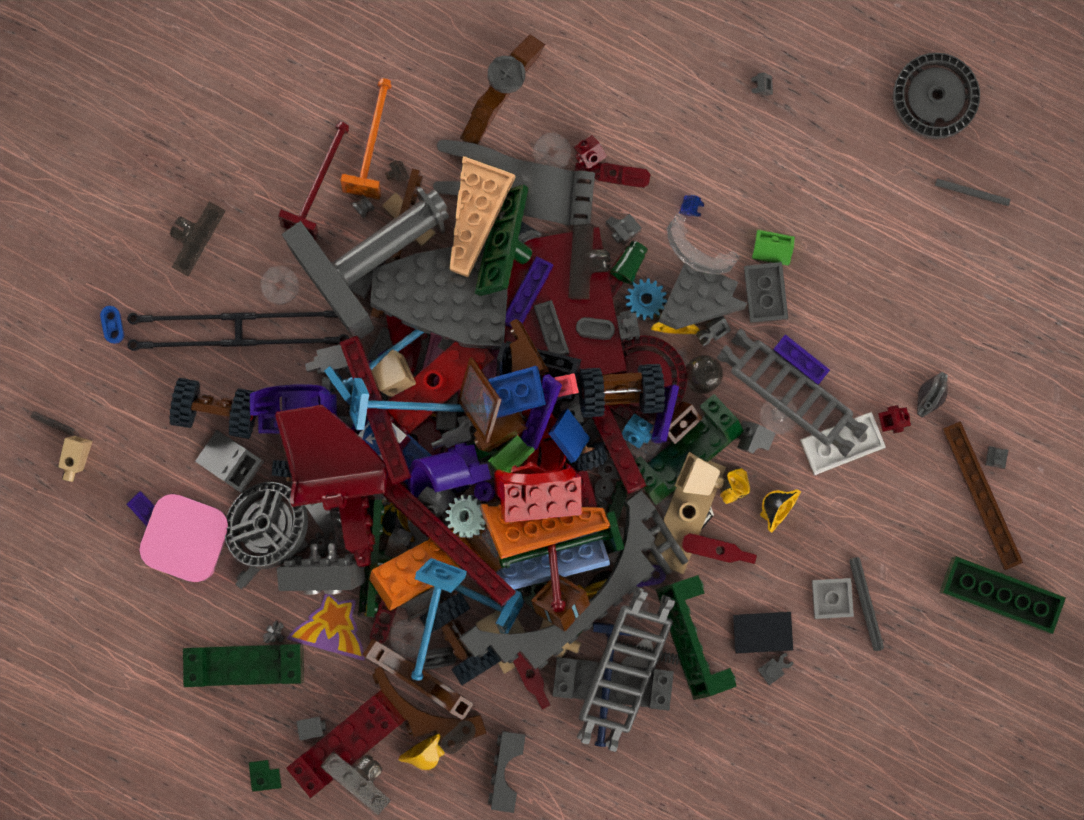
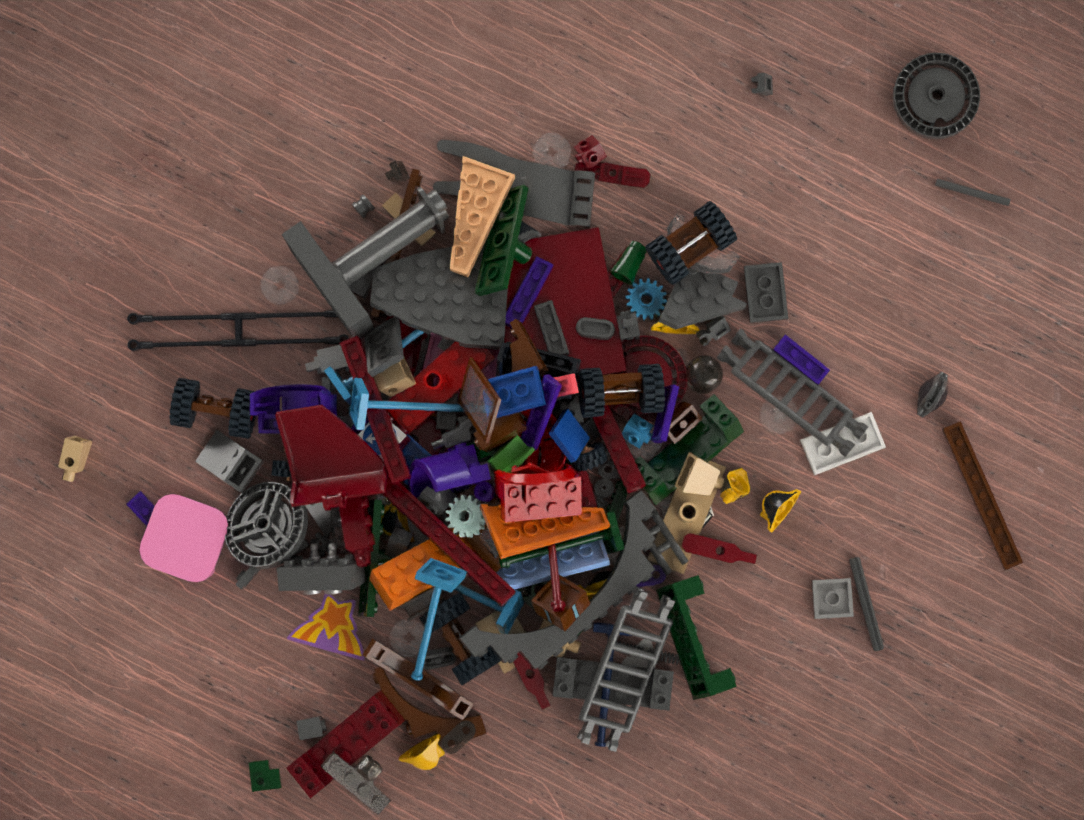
(58, 423): dark grey piece -> none
(112, 325): blue plate -> none
(195, 237): clear smoke plate -> none
(243, 665): dark green plate -> none
(274, 633): dark grey plant -> none
(288, 219): dark red tile -> none
(362, 185): orange tile -> none
(383, 346): none -> dark grey plate
(384, 633): dark red beam -> none
(491, 101): reddish brown arch -> none
(504, 796): dark grey arch -> none
(506, 74): dark grey tile -> none
(585, 261): clear smoke plate -> none
(623, 229): dark grey brick -> none
(690, 206): clear blue tile -> none
(691, 242): none -> black plate
(755, 437): dark grey brick -> none
(763, 632): black tile -> none
(773, 247): bright green panel -> none
(773, 670): dark grey plate -> none
(894, 419): dark red brick -> none
(996, 457): dark grey tile -> none
(1002, 595): dark green brick -> none

